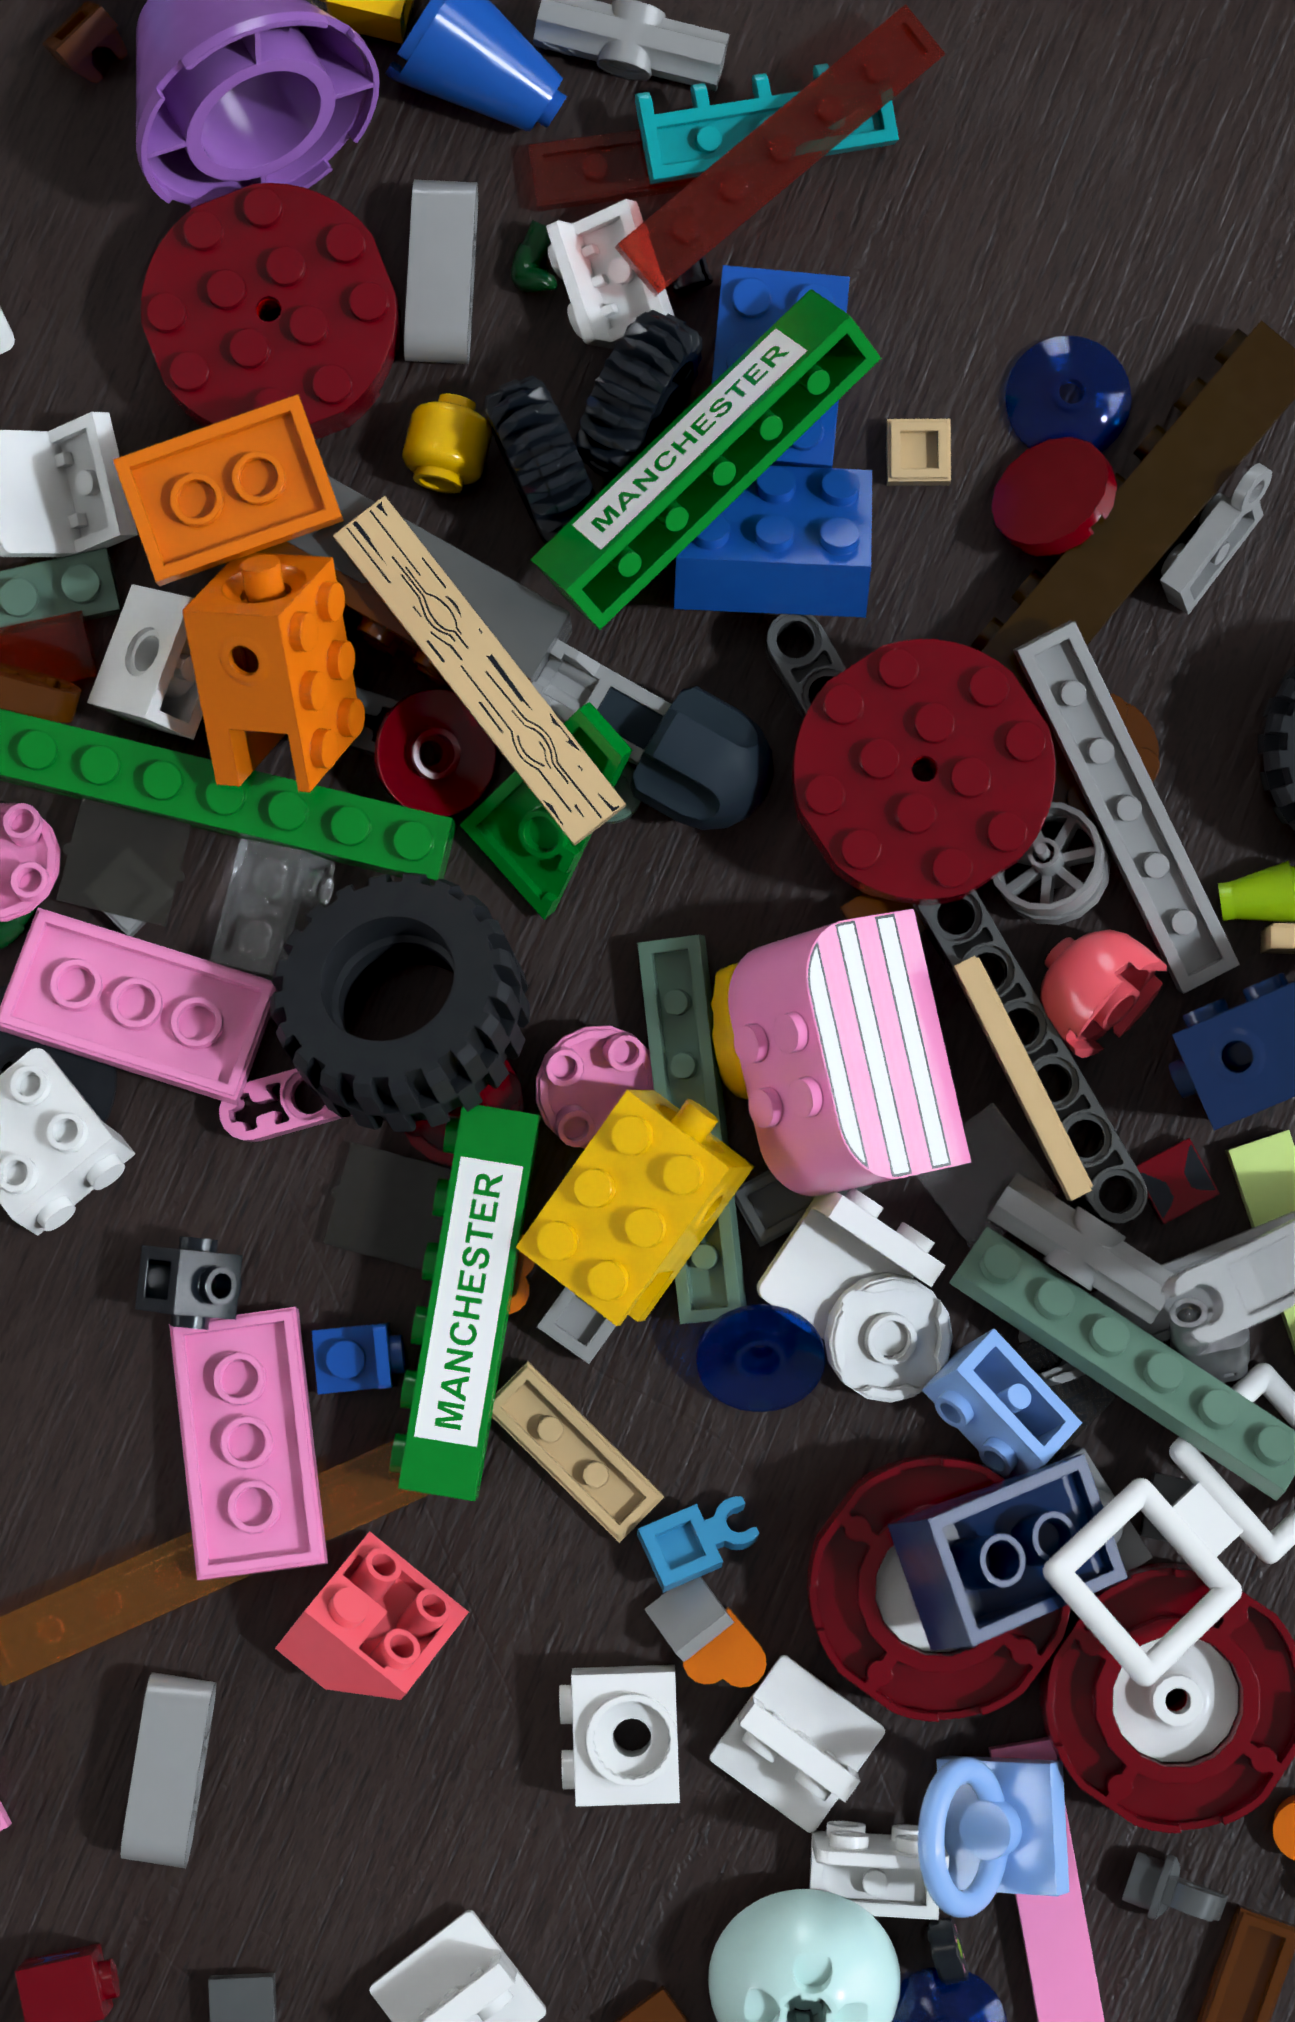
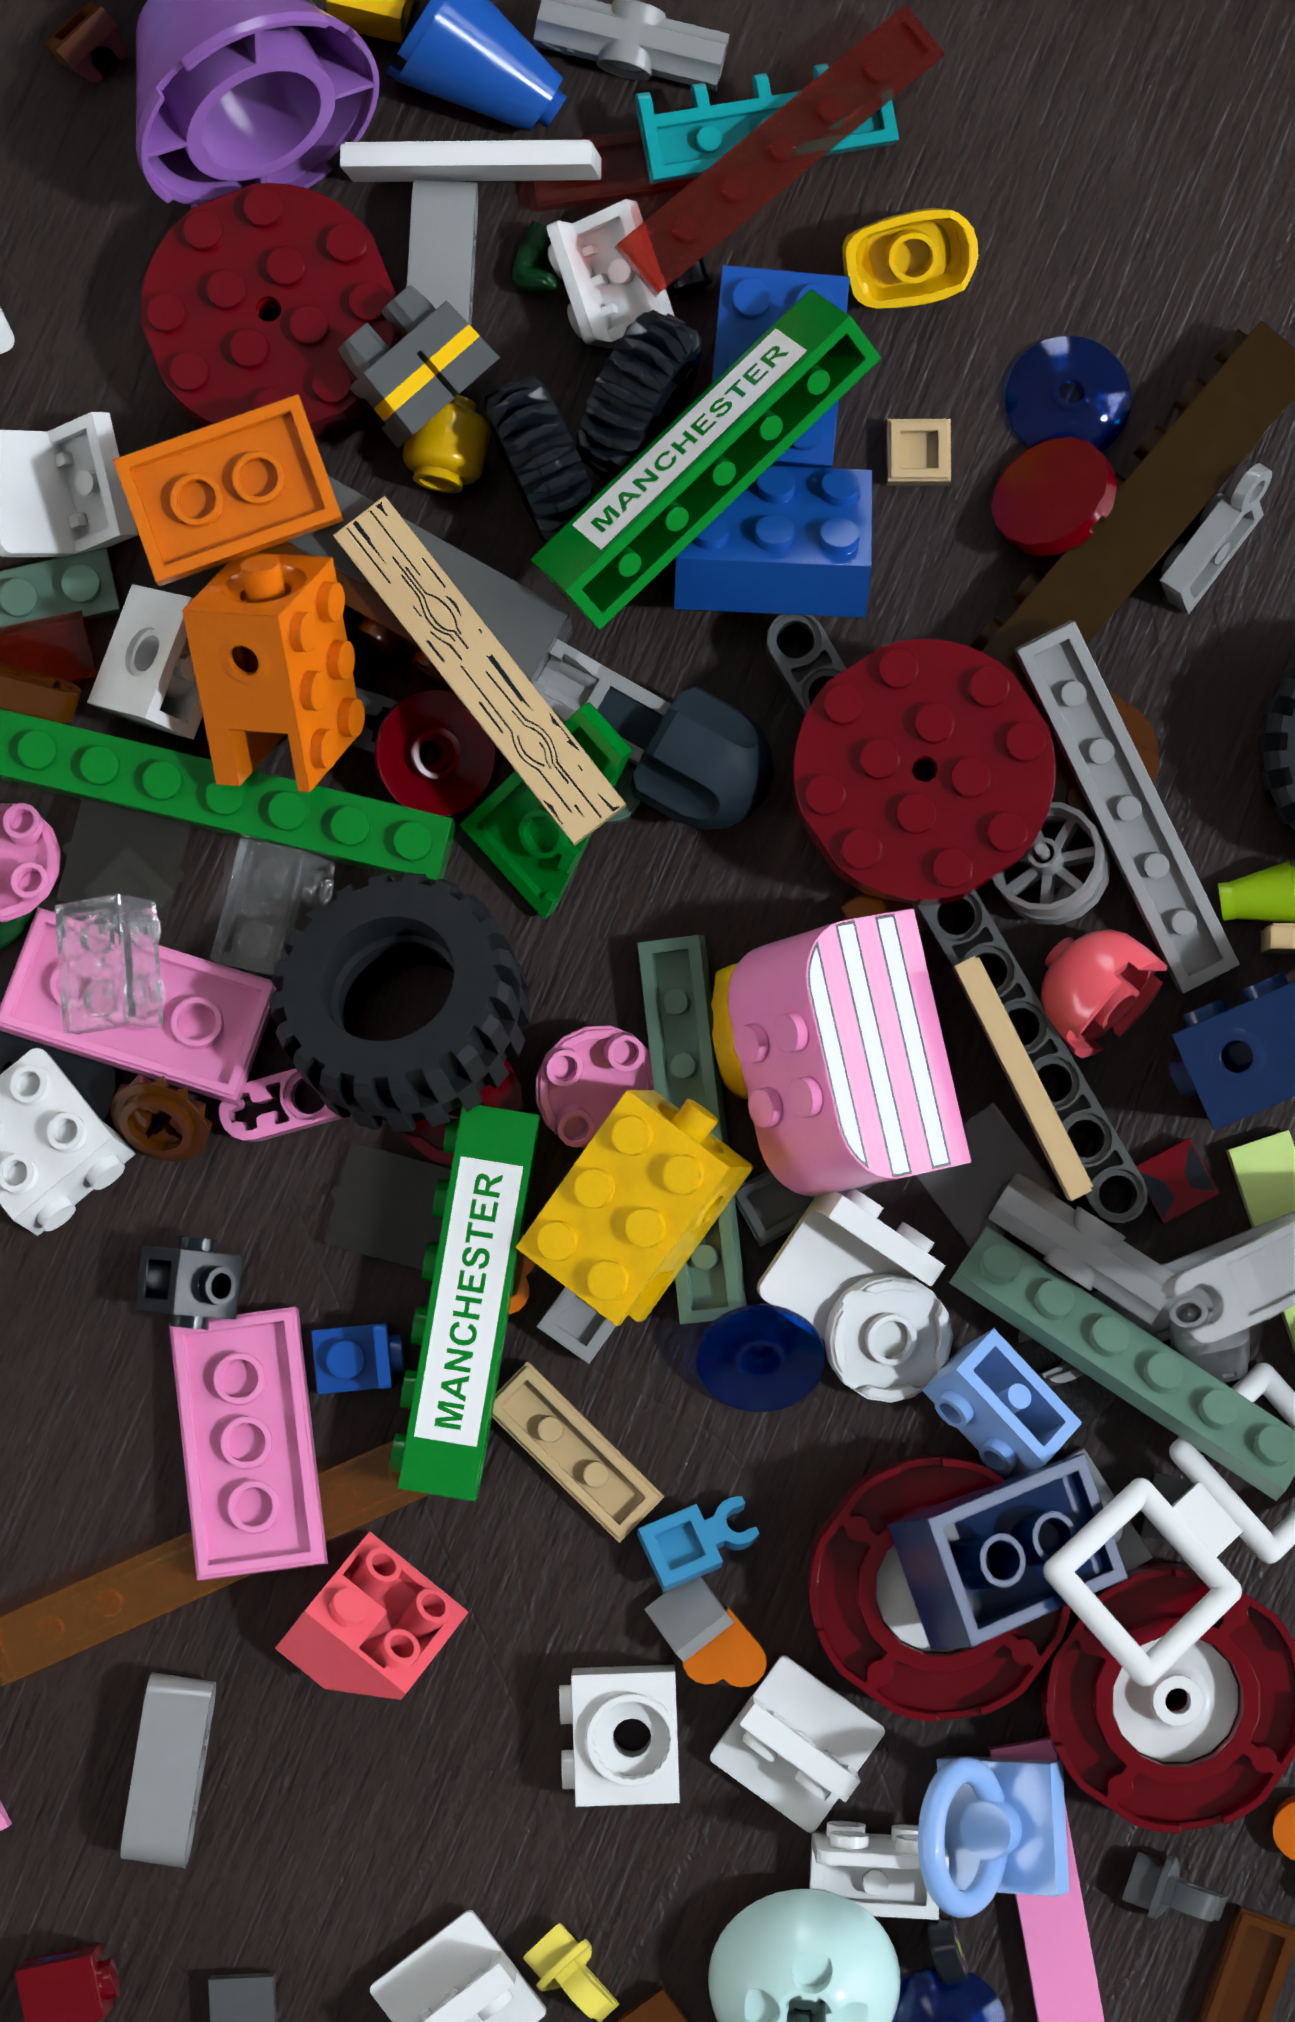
(109, 964): none -> clear bracket
(169, 1139): none -> reddish brown gear
(422, 370): none -> dark grey hips
(471, 160): none -> white tile
(562, 1963): none -> light yellow piece
(910, 258): none -> yellow piece

